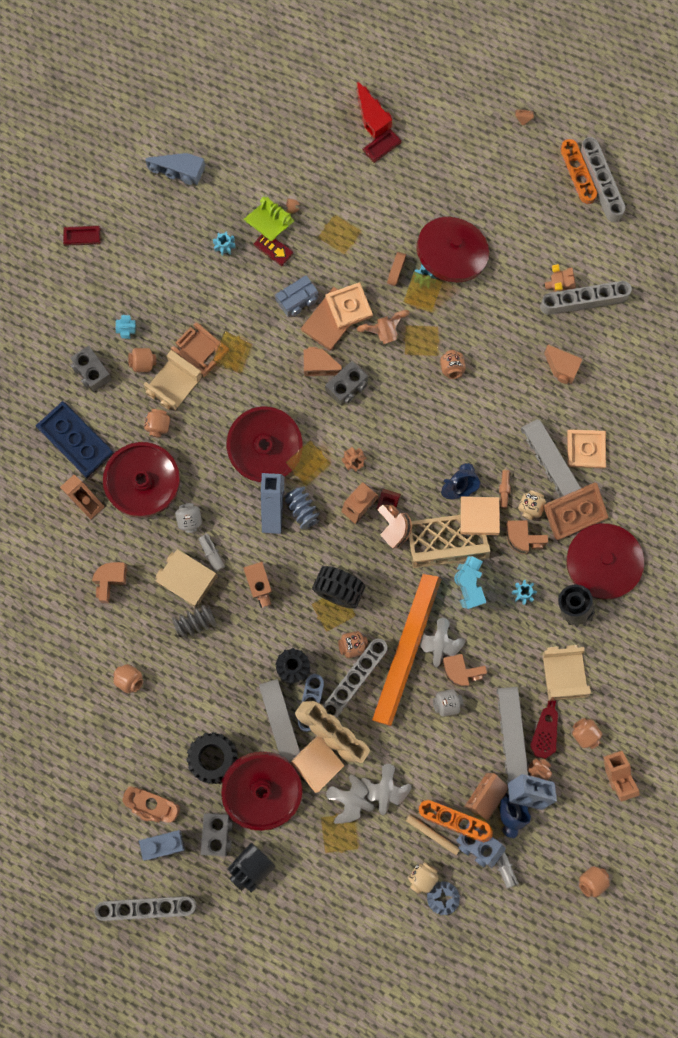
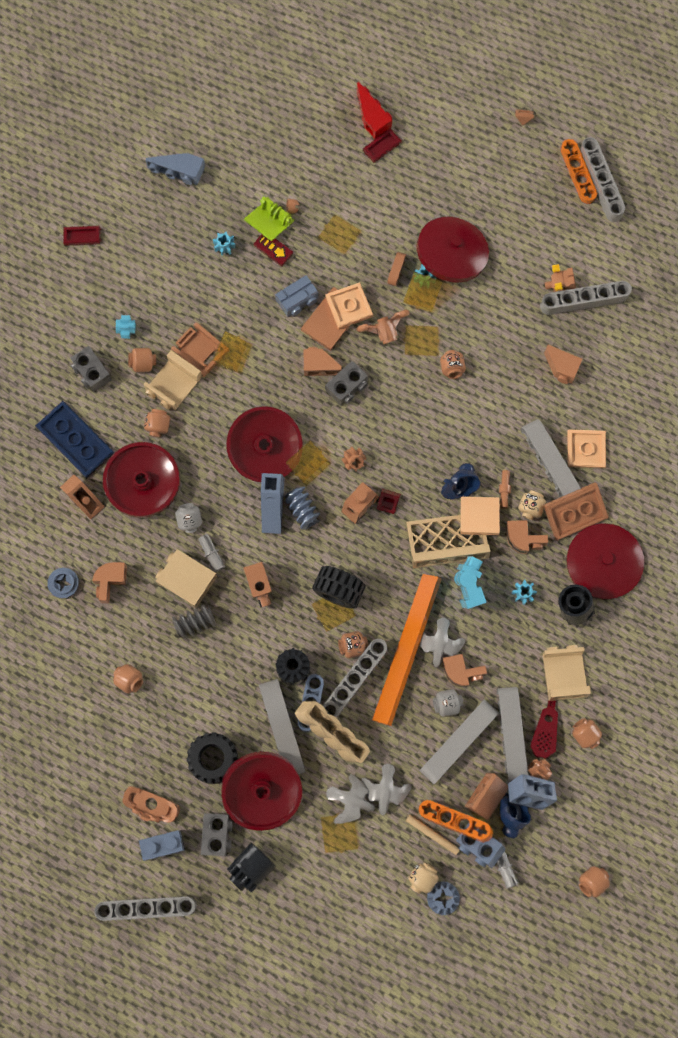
(59, 575): none -> sand blue gear
(317, 764): light nougat tile -> none
(399, 526): brick -> none
(459, 741): none -> light grey beam
(620, 776): nougat brick -> none

